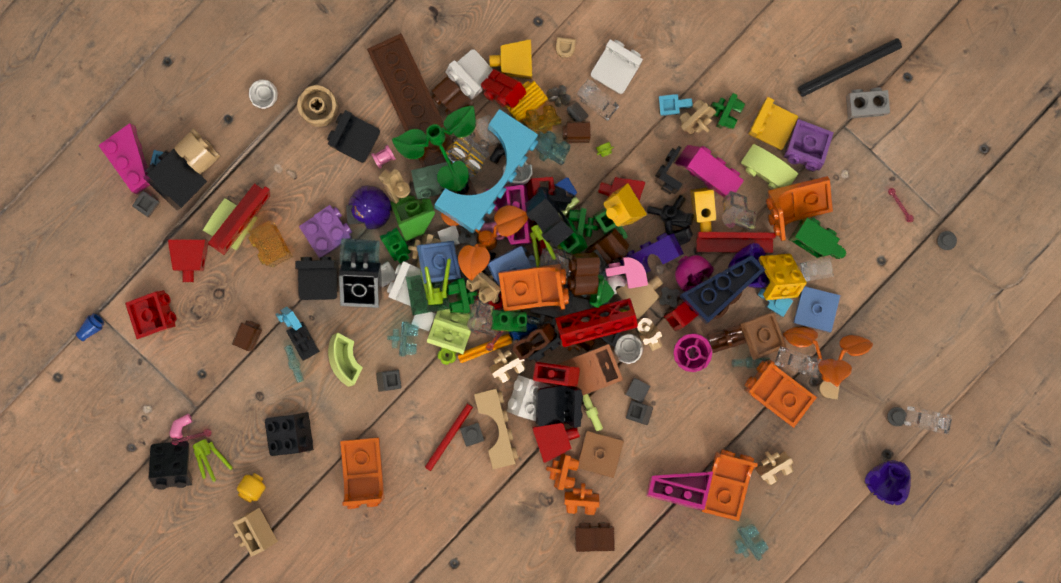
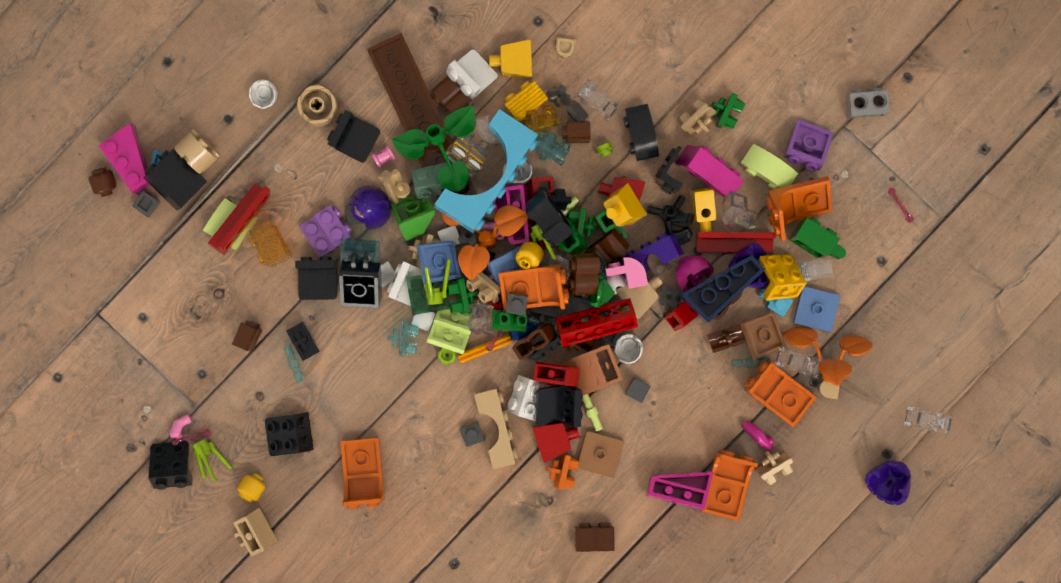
(90, 326): blue cone -> none
(102, 182): none -> reddish brown head
(151, 314): red plate -> none
(188, 257): red torso -> none
(289, 318): medium azure plate -> none
(342, 359): yellowish green brick -> none
(388, 380): dark grey slope -> none
(396, 245): green hips -> none
(449, 436): red bar -> none
(497, 154): black arm -> none
(503, 89): red brick -> none
(505, 362): tan hips -> none
(517, 303): none -> dark grey plate
(529, 255): none -> yellow head
(567, 185): blue slope -> none
(581, 497): orange hips -> none
(616, 66): white bracket -> none
(639, 412): dark grey slope -> none
(642, 132): none -> black brick
(649, 333): tan hips -> none
(670, 104): medium azure plate -> none
(692, 352): dark pink cylinder -> none
(756, 549): clear light blue hips -> none
(758, 435): none -> dark pink arm
(773, 124): yellow bracket -> none
(850, 67): black axle -> none
(896, 416): dark grey plate -> none
(946, 240): dark grey plate -> none

